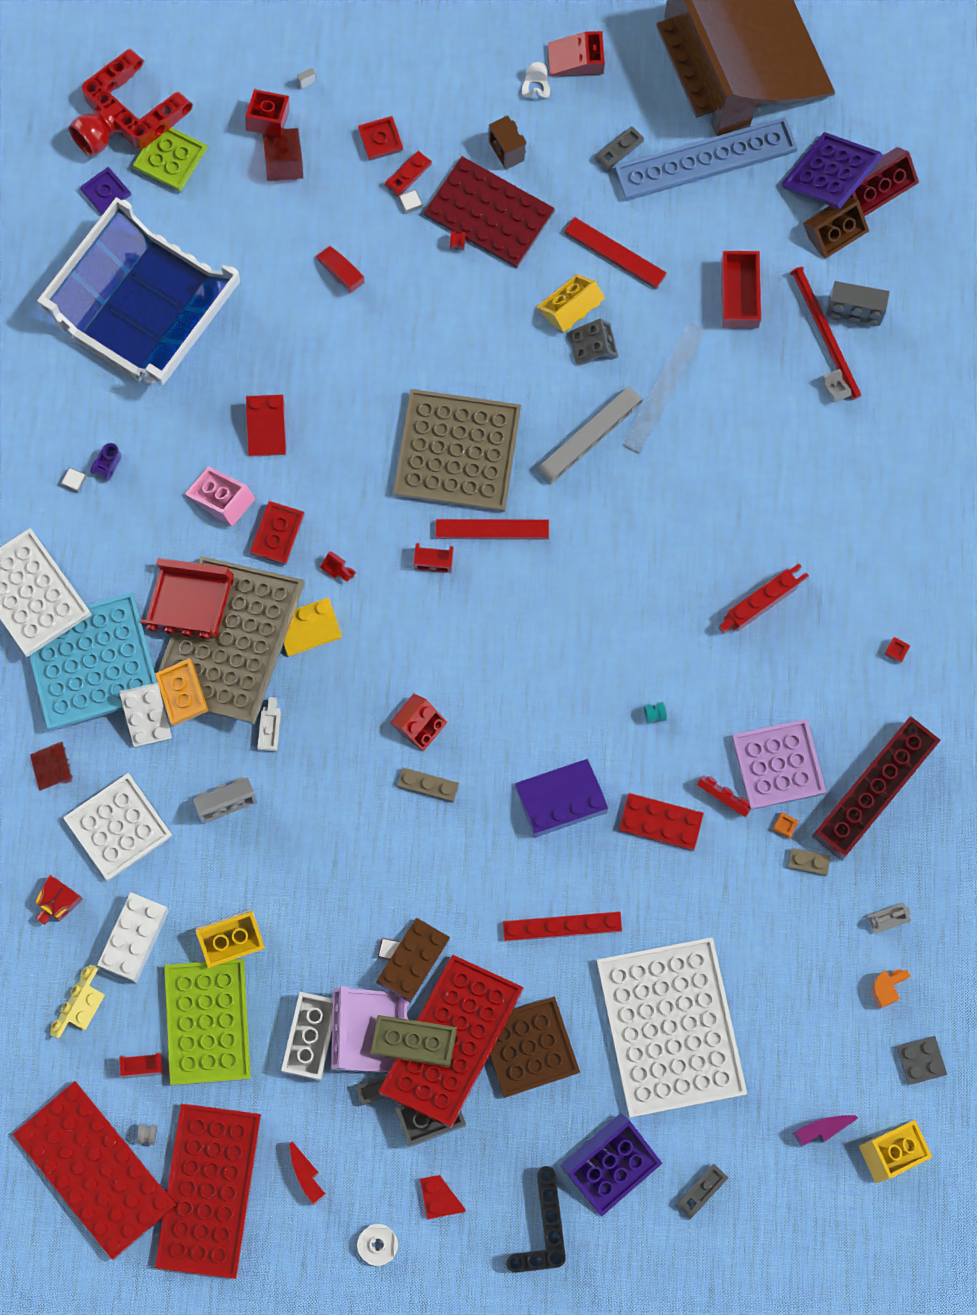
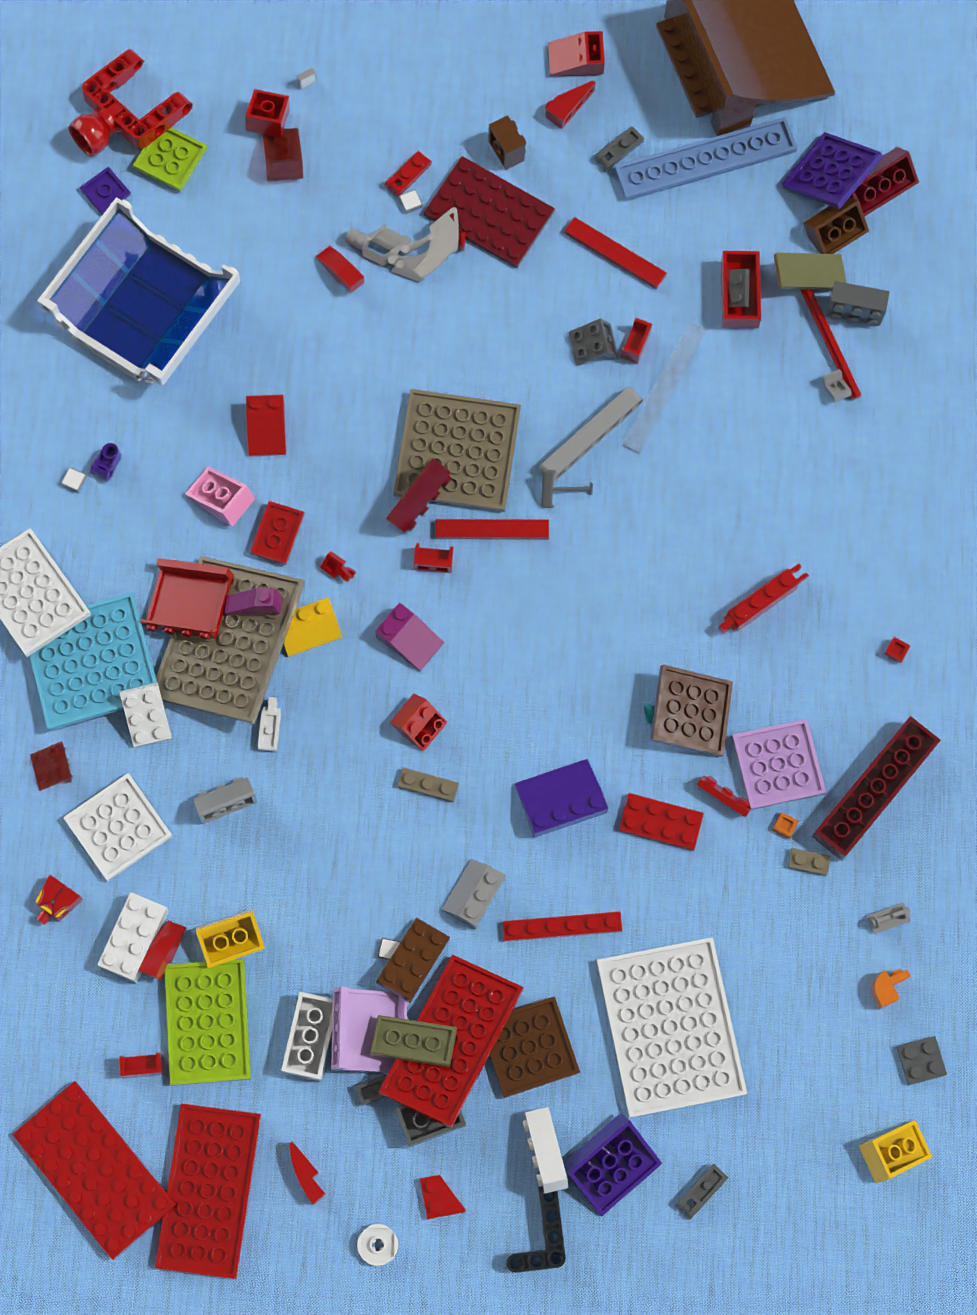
(81, 1004): light yellow bracket -> none
(147, 1134): light grey wheel -> none
(162, 950): none -> red slope
(181, 692): light orange plate -> none
(254, 602): none -> magenta slope
(380, 137): red plate -> none
(409, 637): none -> magenta slope
(418, 496): none -> dark red slope
(442, 241): none -> light grey piece
(474, 893): none -> light grey slope
(536, 73): white piece -> none
(546, 1150): none -> white brick
(547, 488): none -> dark grey piece
(568, 103): none -> red slope
(571, 302): yellow slope -> none
(636, 341): none -> red panel
(691, 710): none -> reddish brown plate
(738, 288): none -> dark grey plate
(808, 270): none -> olive tile
(823, 1128): magenta slope -> none

